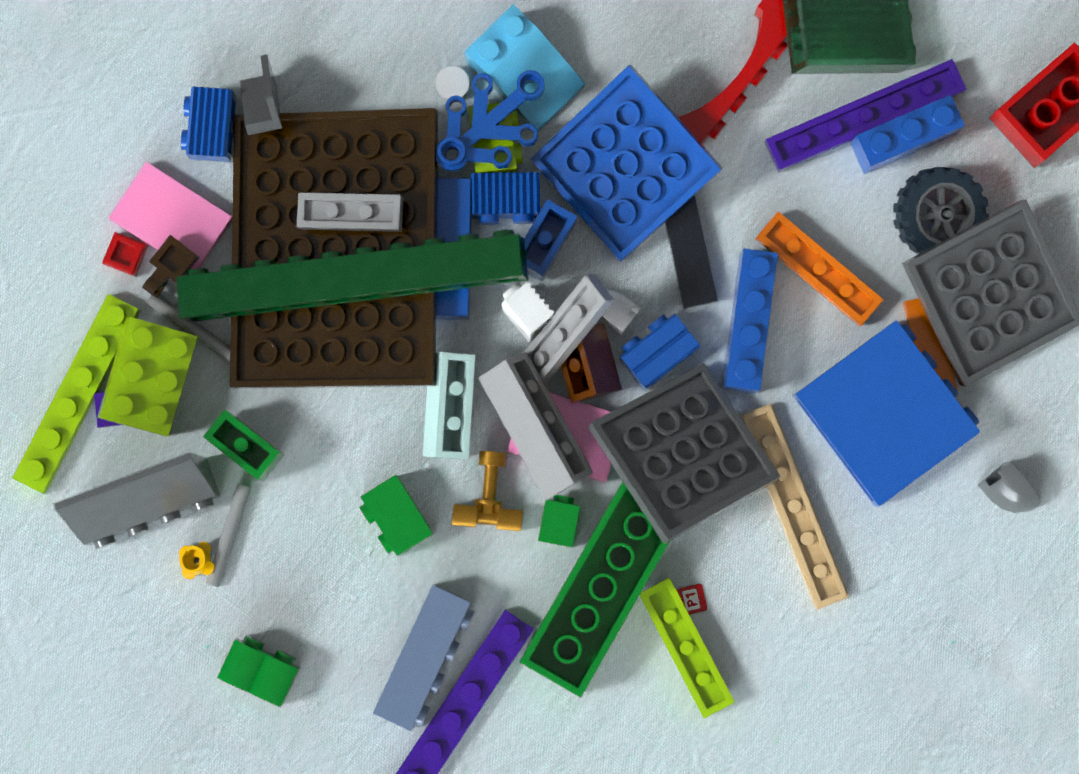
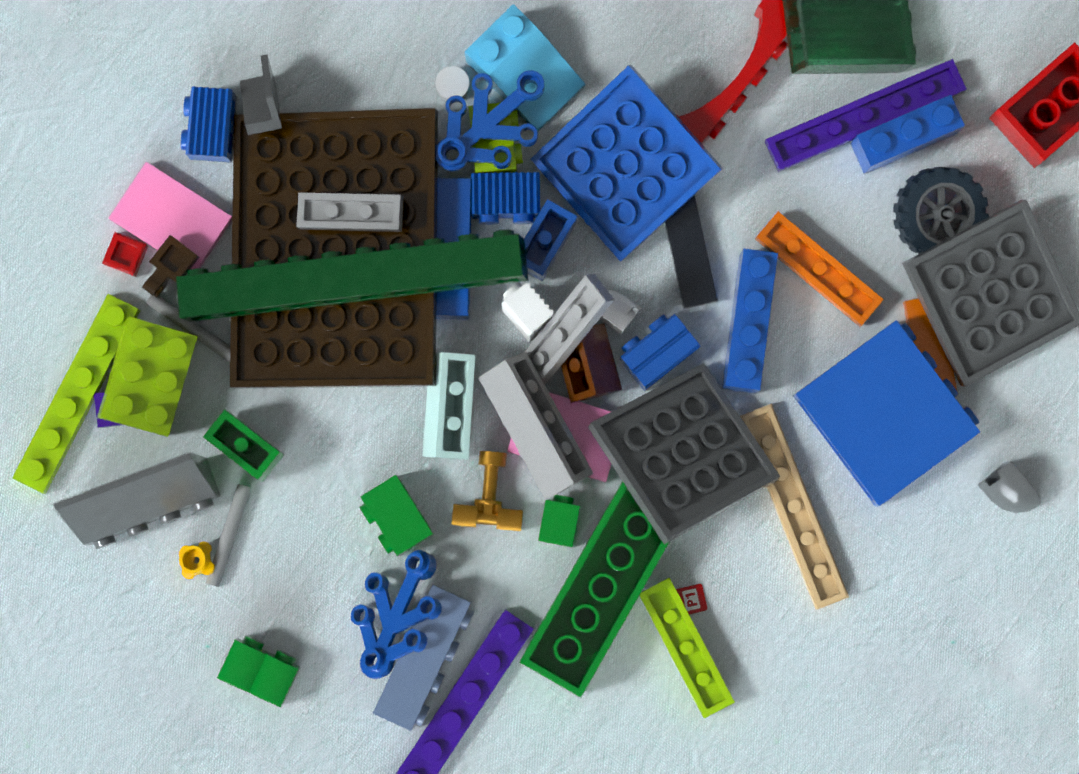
(394, 618): none -> blue plant

